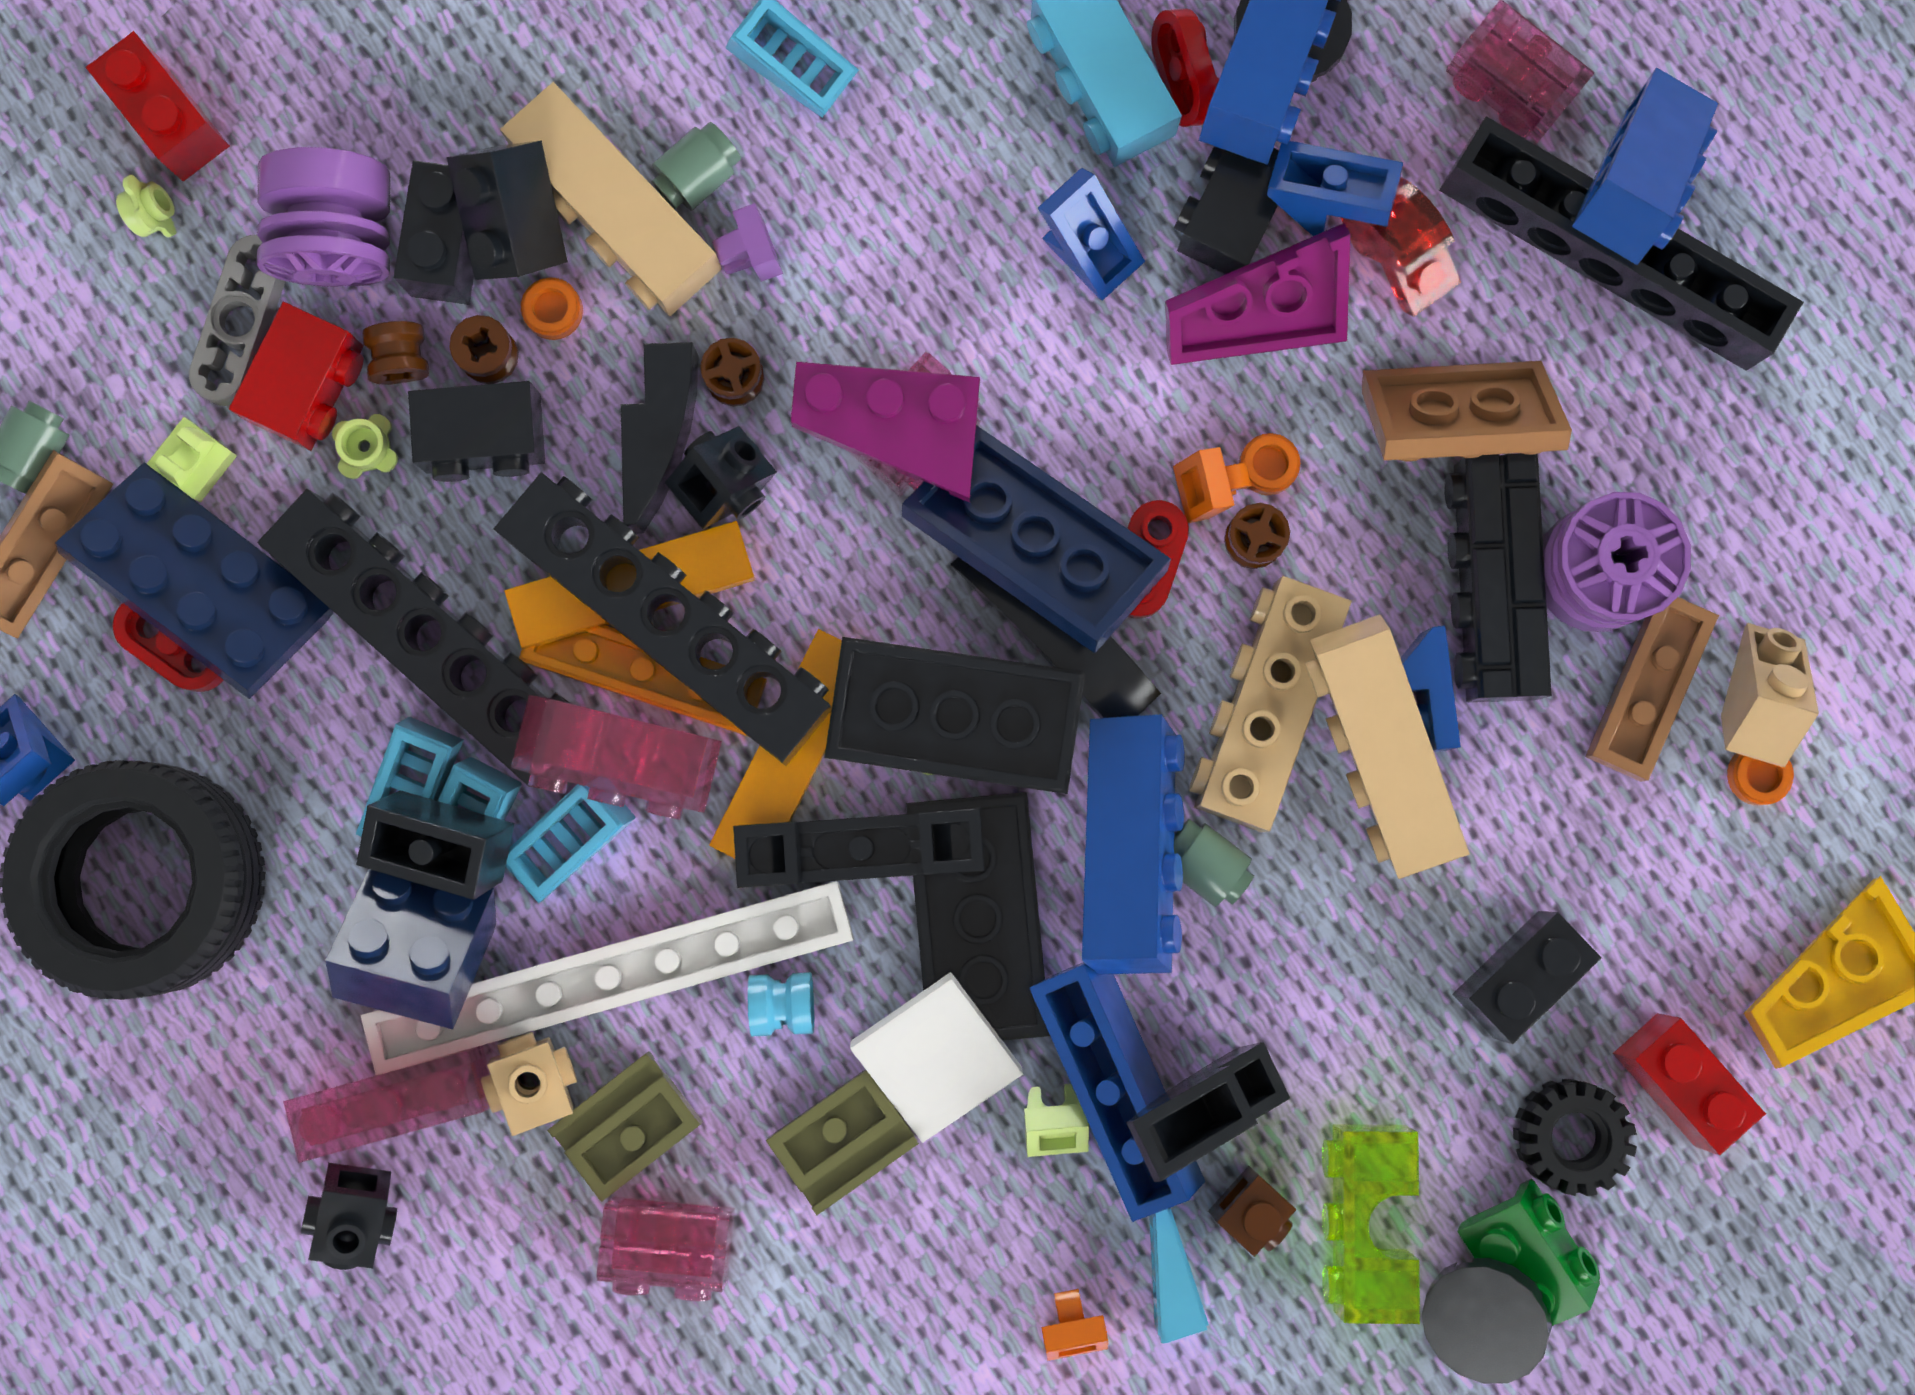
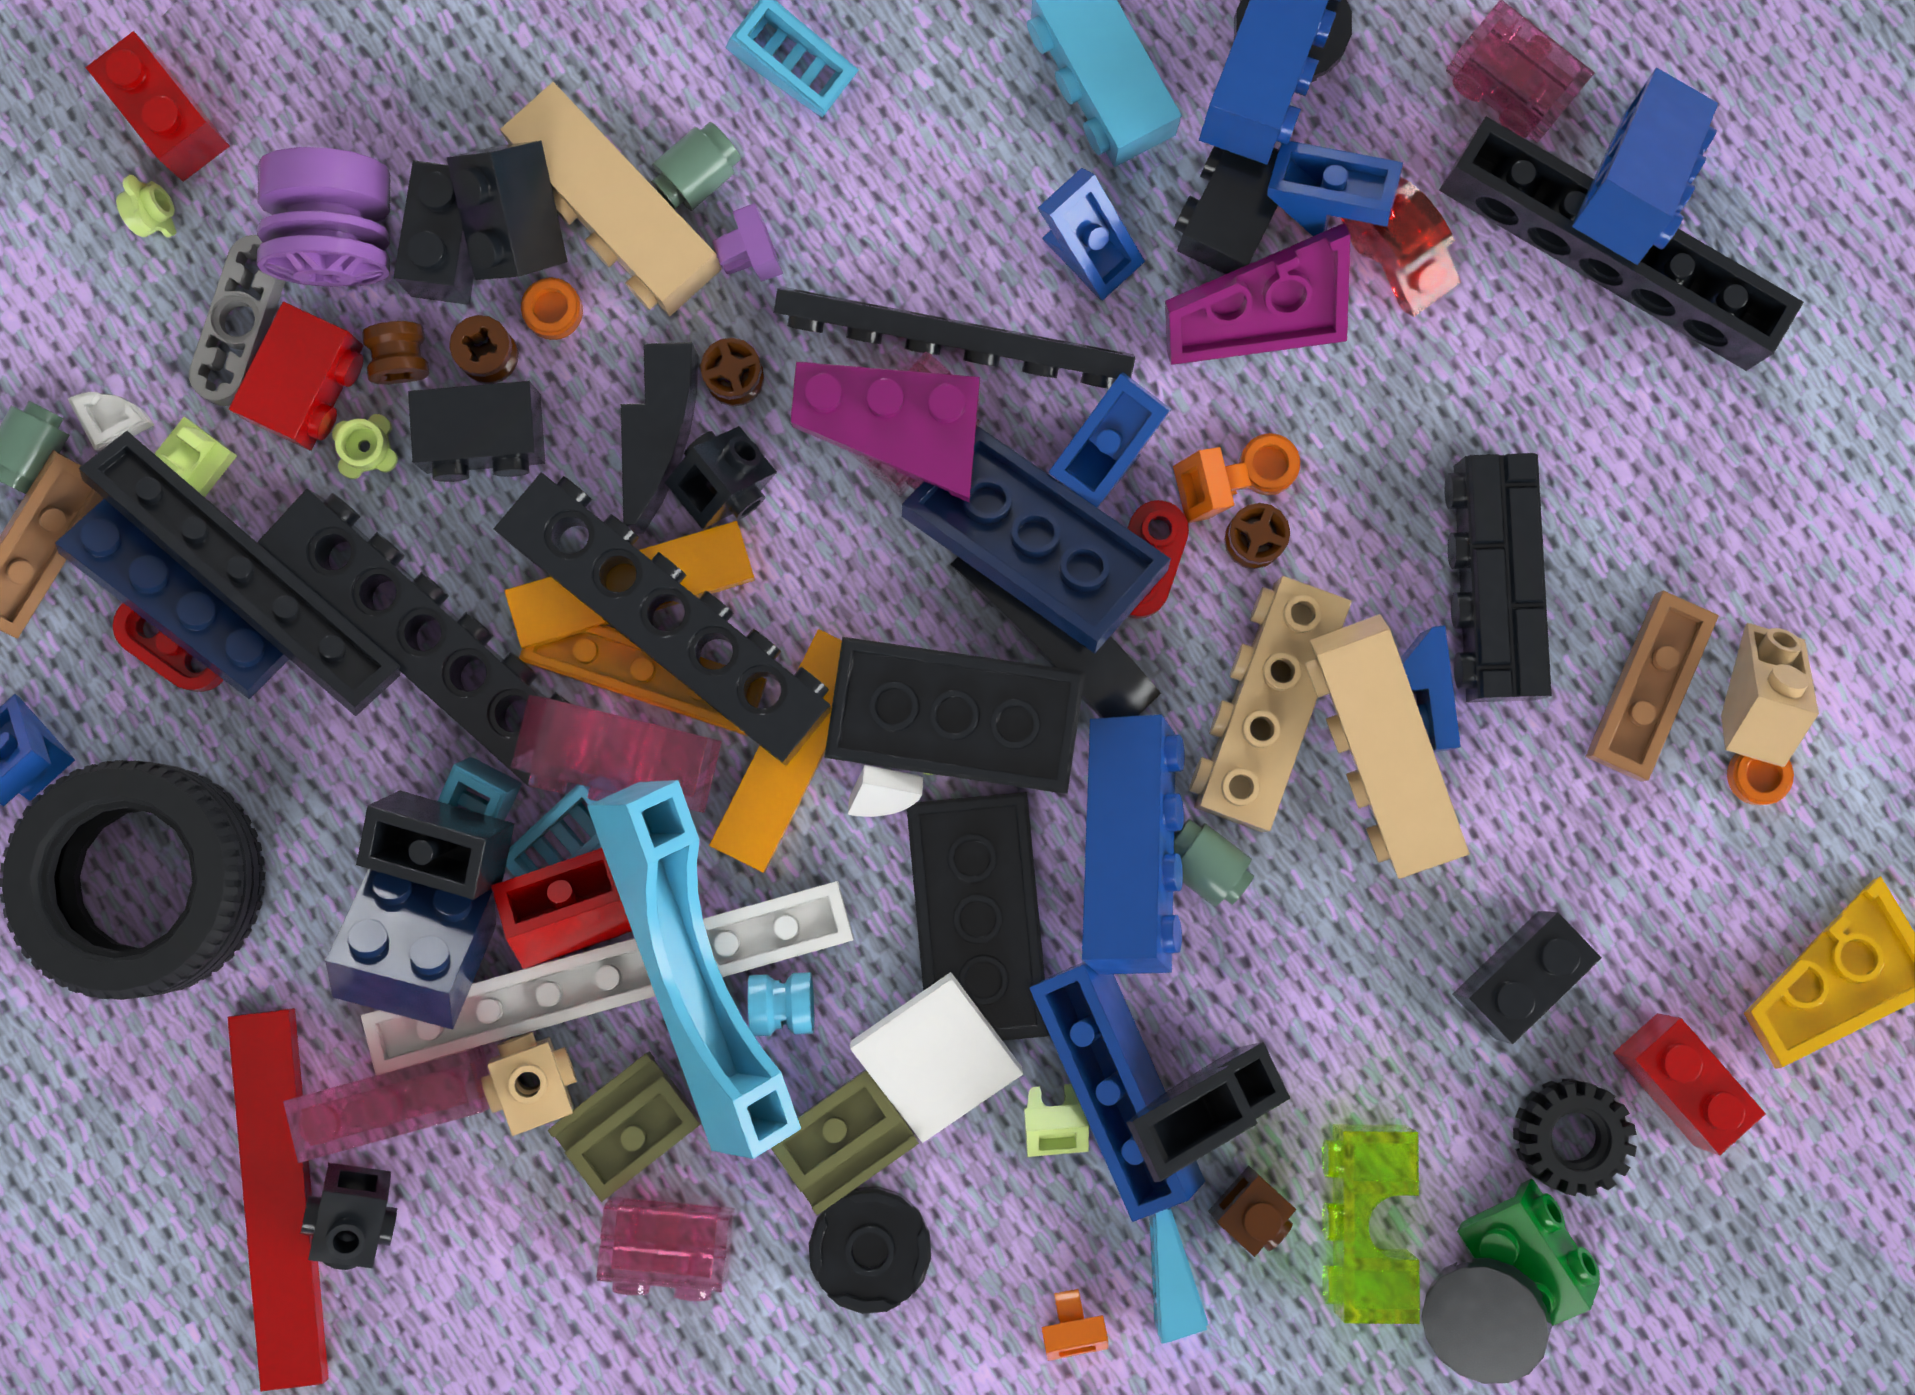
(108, 417): none -> white tile
(240, 572): none -> black plate
(275, 1200): none -> red tile
(424, 736): medium azure slope -> none
(560, 908): none -> red brick
(654, 867): none -> medium azure arch
(859, 848): black slope -> none
(864, 1231): none -> black tile
(883, 792): none -> white tile
(928, 332): none -> black plate
(1110, 440): none -> blue slope
(1184, 63): red plate -> none
(1465, 411): medium nougat plate -> none
(1603, 595): medium lavender wheel -> none

